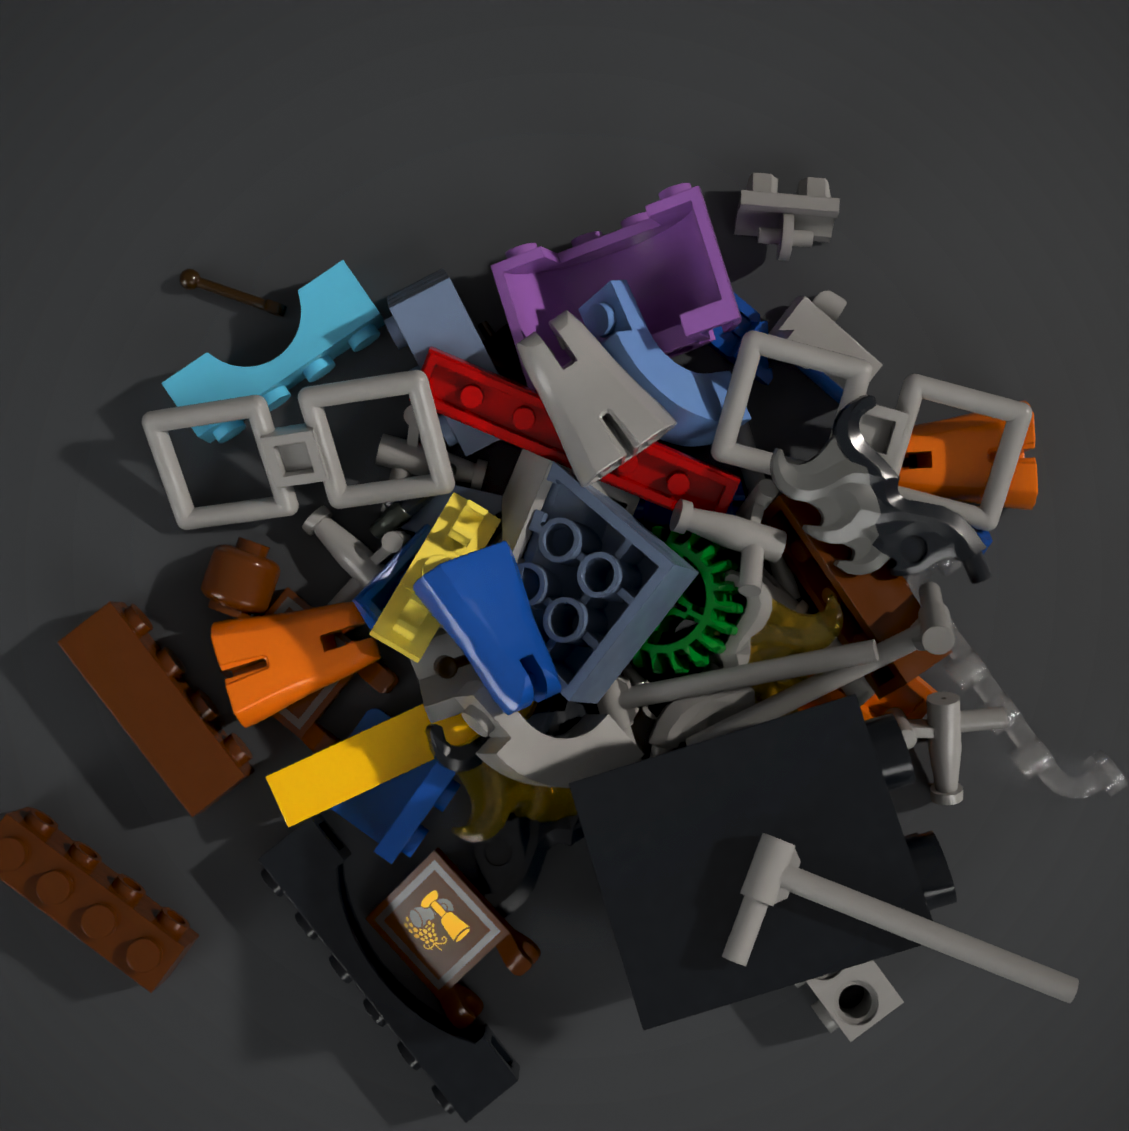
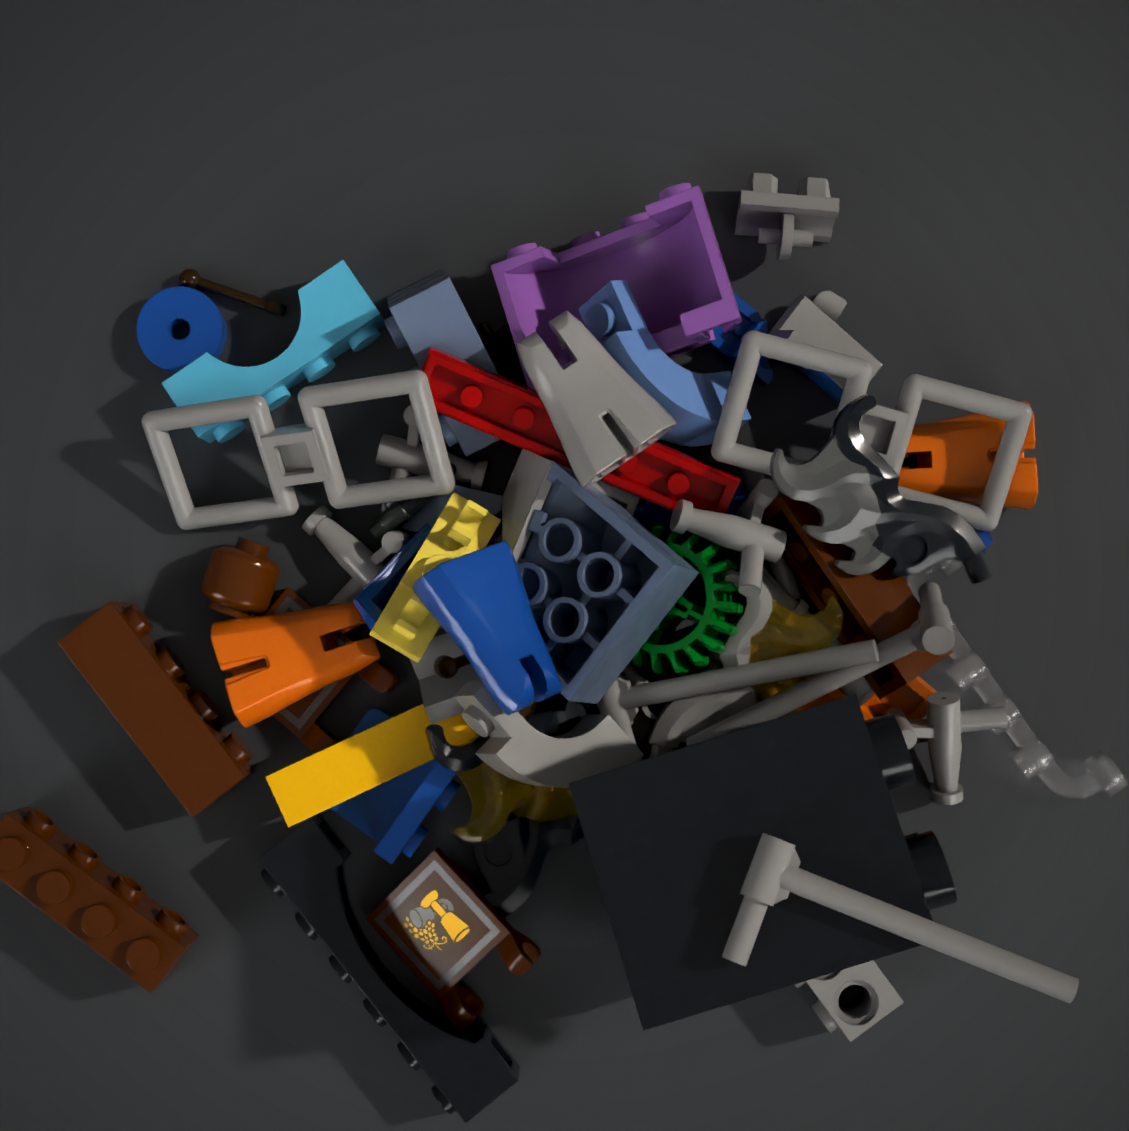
(165, 312): none -> blue piece

